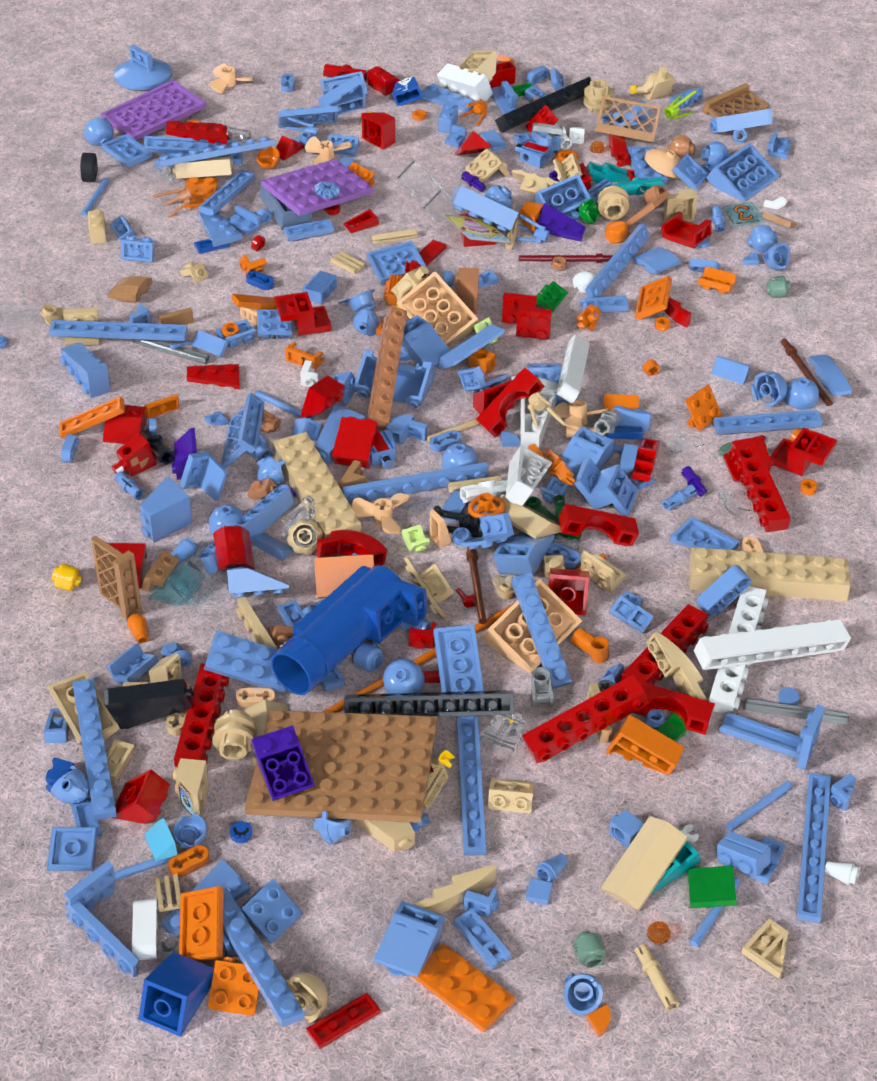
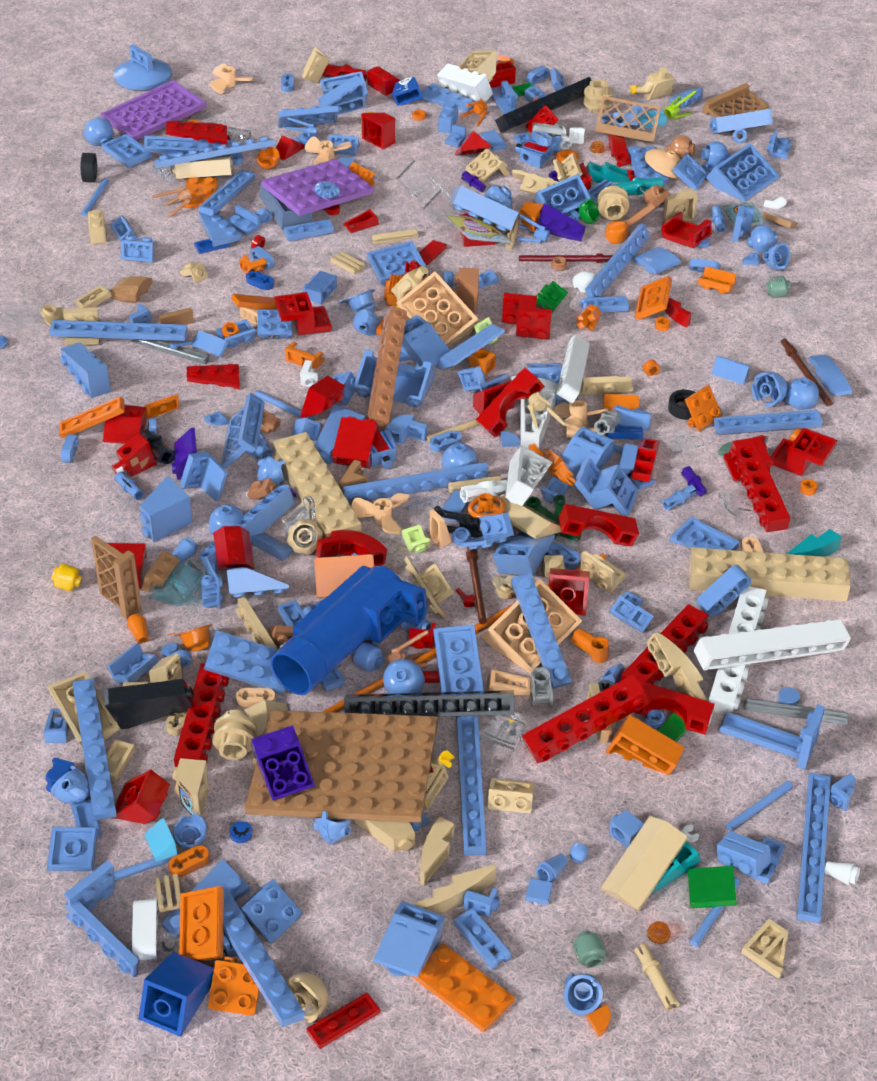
(93, 297): none -> tan tile
(195, 639): none -> orange piece
(211, 586): none -> medium blue hinge
(258, 253): none -> medium blue beam
(315, 66): none -> tan bracket
(395, 655): none -> nougat plant
(435, 848): none -> tan slope
(496, 679): none -> light nougat slope
(578, 852): none -> medium blue hinge
(606, 385): none -> tan bracket
(643, 119): none -> medium azure slope
(676, 410): none -> black tyre
(743, 222): none -> medium blue bracket
(818, 546): none -> teal slope

